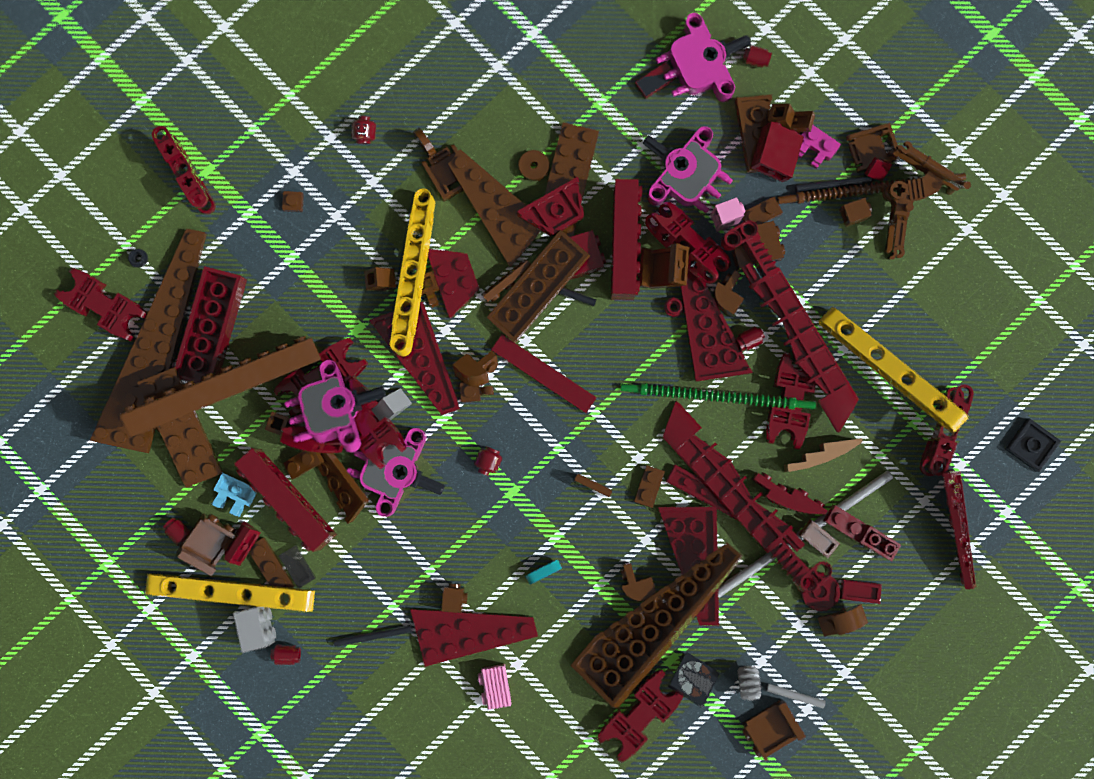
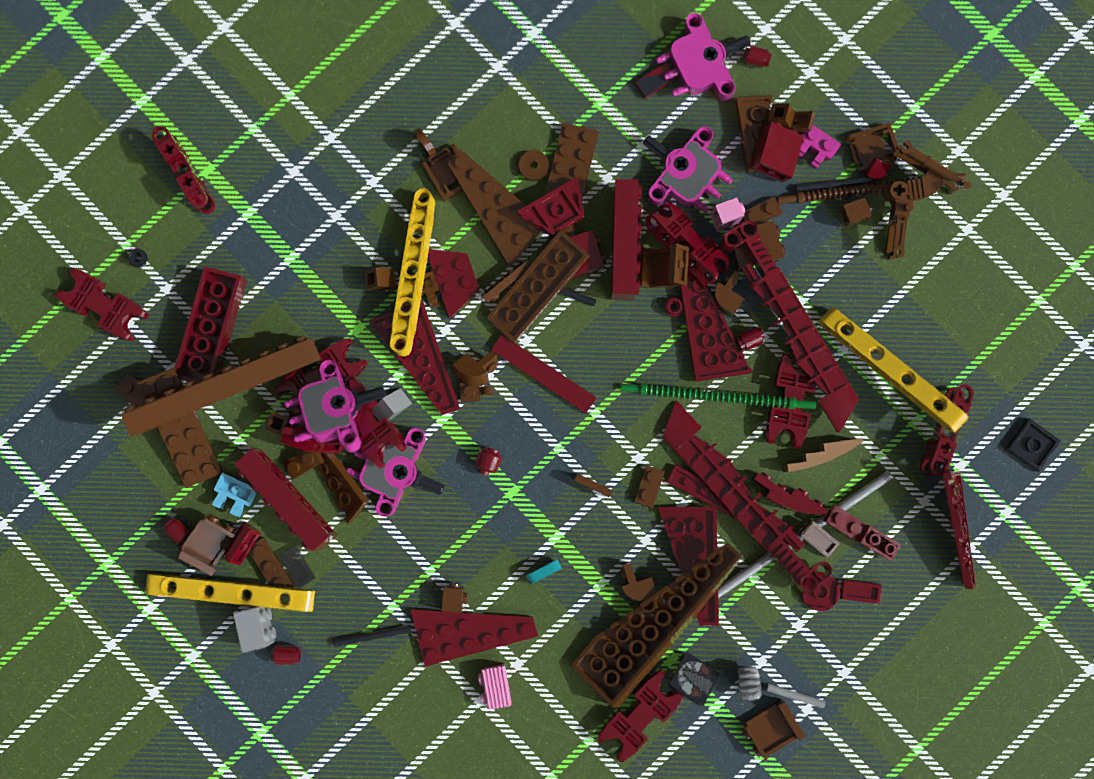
(154, 345): reddish brown wing -> none
(292, 201): reddish brown plate -> none
(363, 130): dark red head -> none
(844, 621): reddish brown brick -> none

